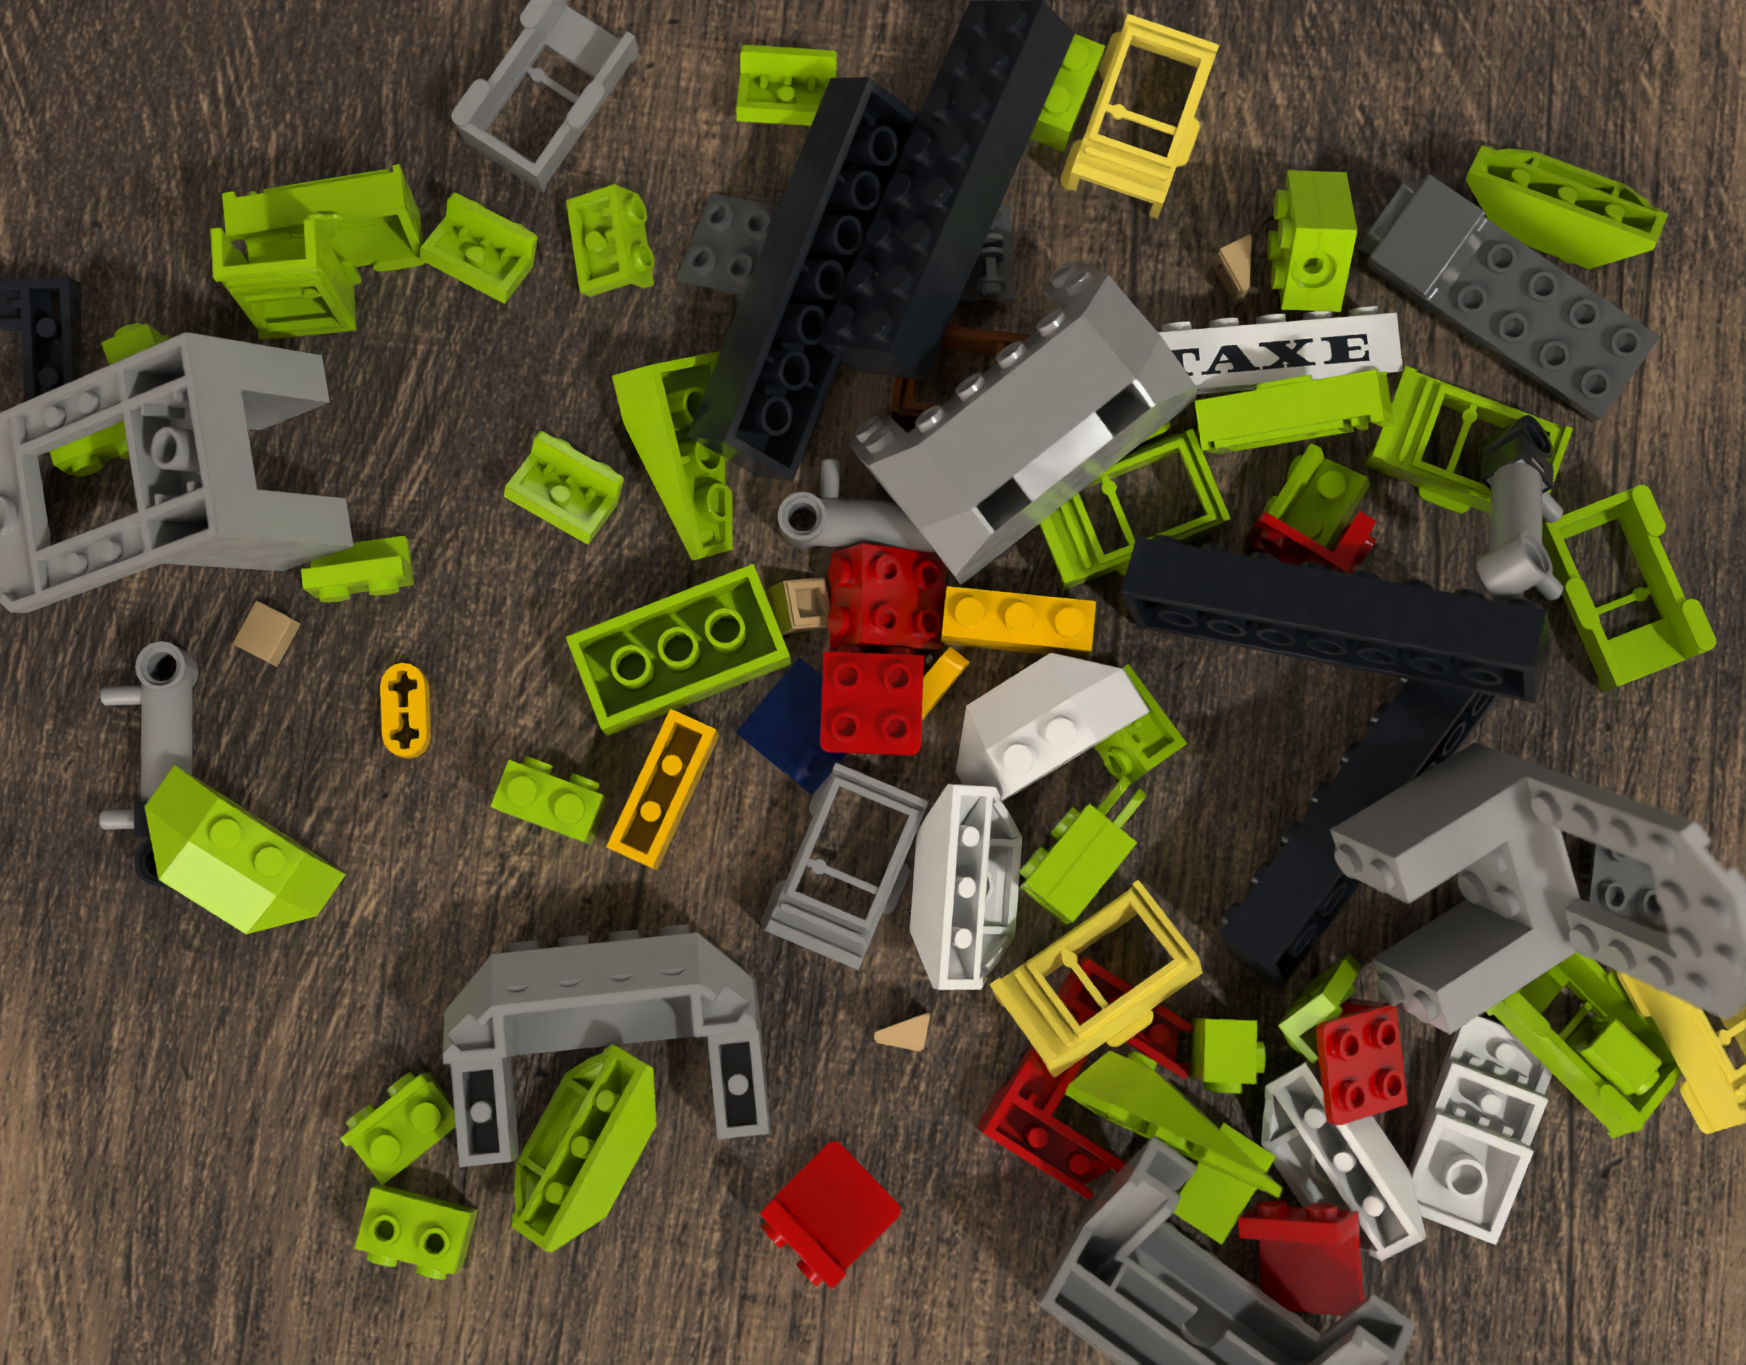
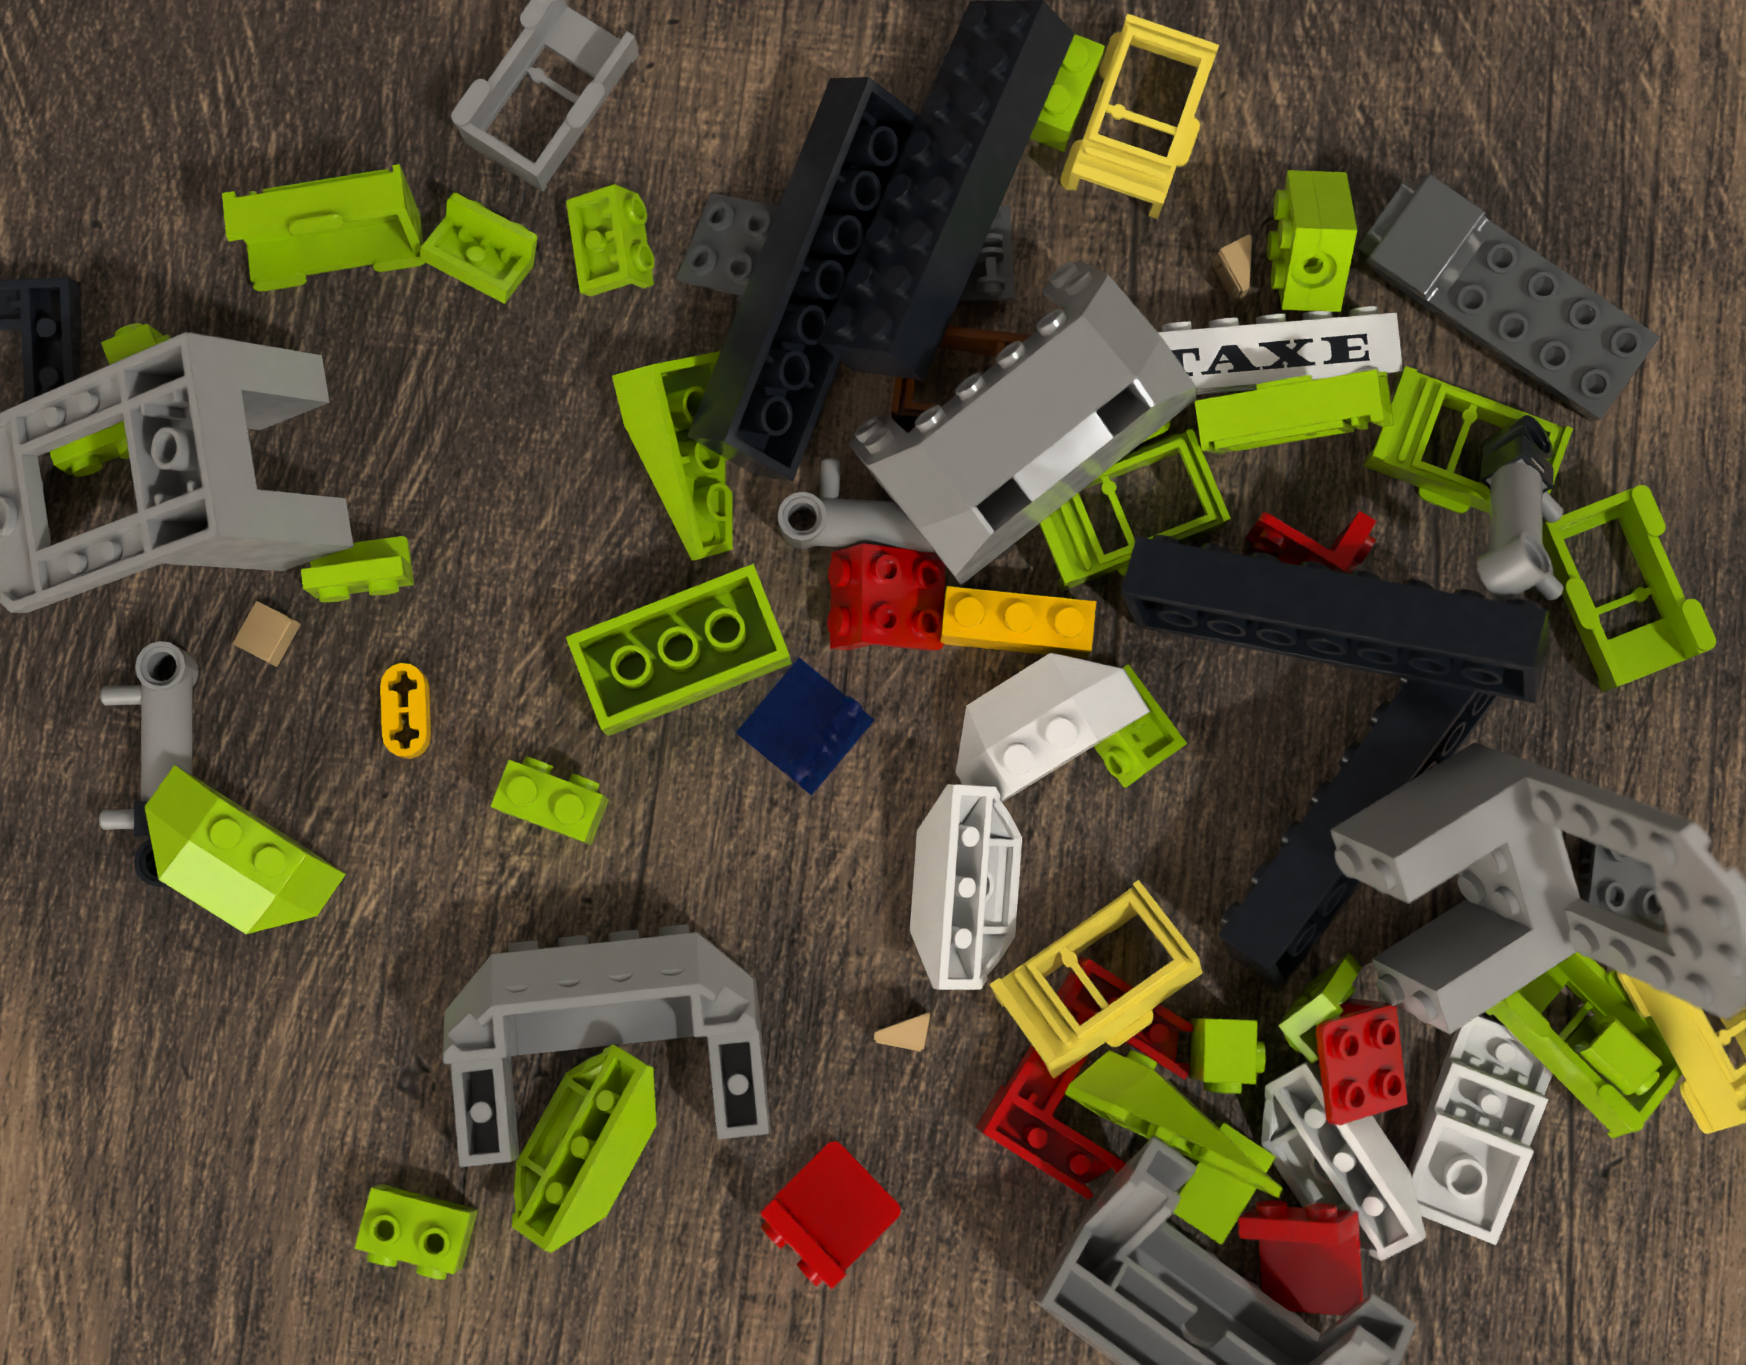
(295, 294): lime piece -> none
(402, 1127): lime bracket -> none
(565, 487): lime bracket -> none
(663, 789): yellow brick -> none
(783, 83): lime bracket -> none
(800, 604): tan slope -> none
(819, 924): light grey piece -> none
(872, 701): red bracket -> none
(941, 678): yellow beam -> none
(1082, 857): lime brick -> none
(1318, 497): lime bracket -> none
(1563, 207): lime wedge -> none

